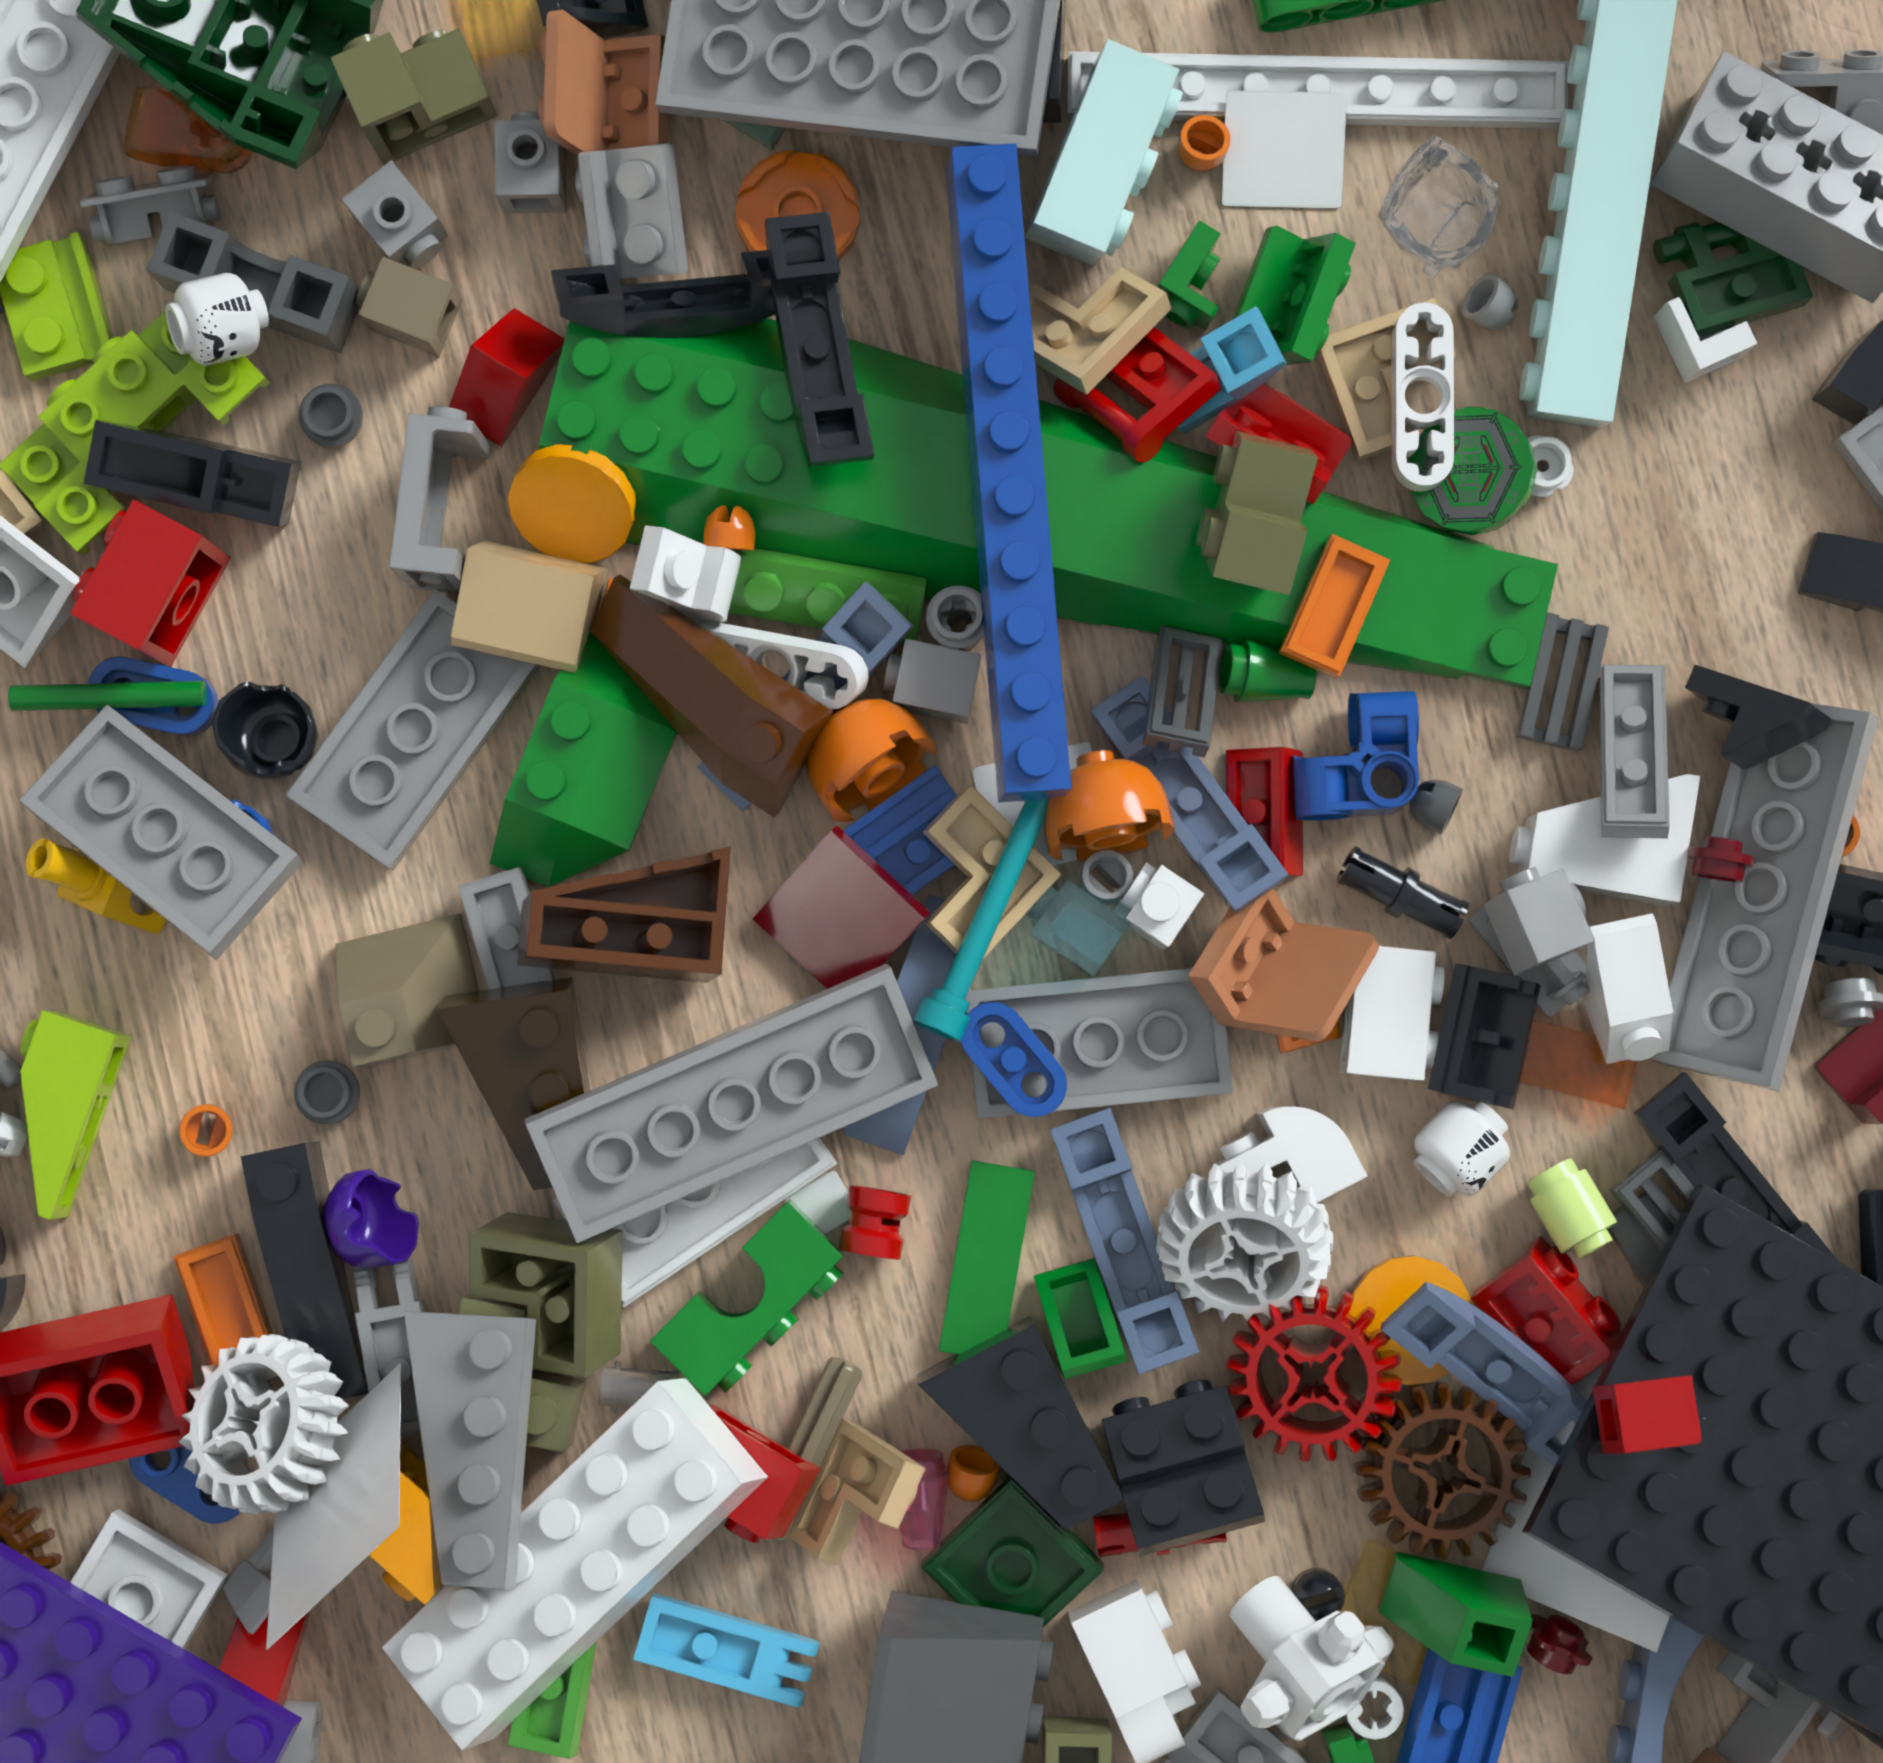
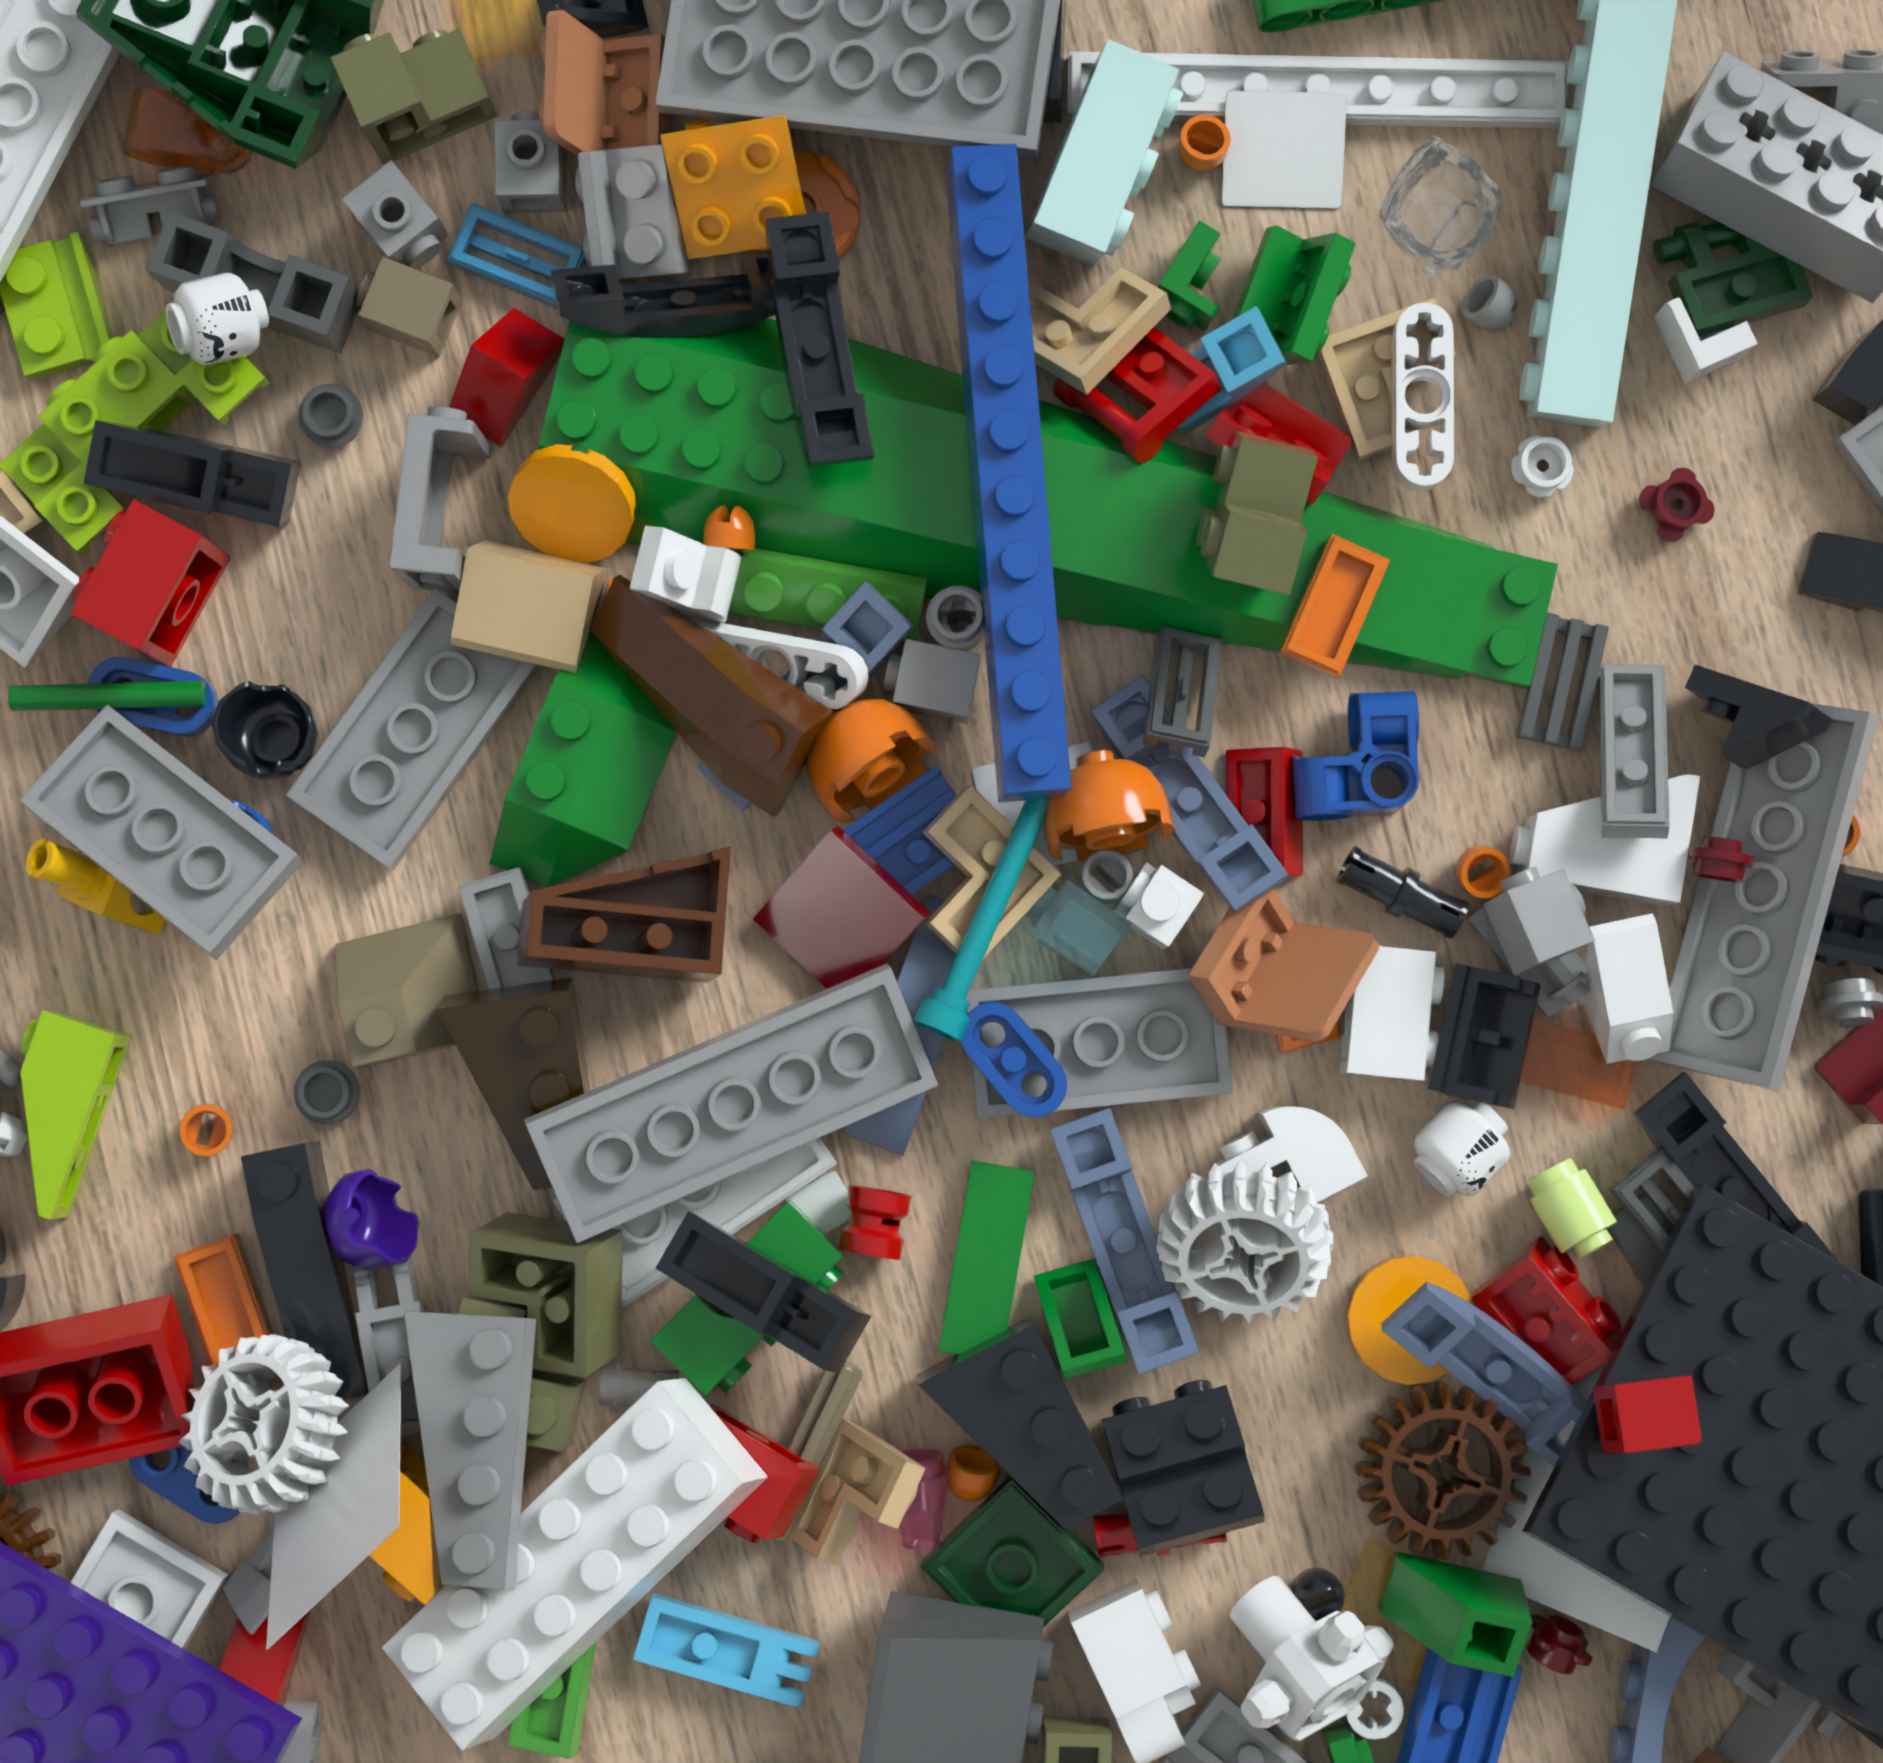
(512, 281): none -> dark azure tile
(731, 182): none -> light orange hinge
(763, 1293): none -> black slope
(1263, 674): green cone -> none
(1333, 1395): red gear -> none
(1435, 804): dark grey hinge -> none
(1486, 882): none -> orange hinge
(1489, 473): tile -> none
(1695, 505): none -> dark red plate

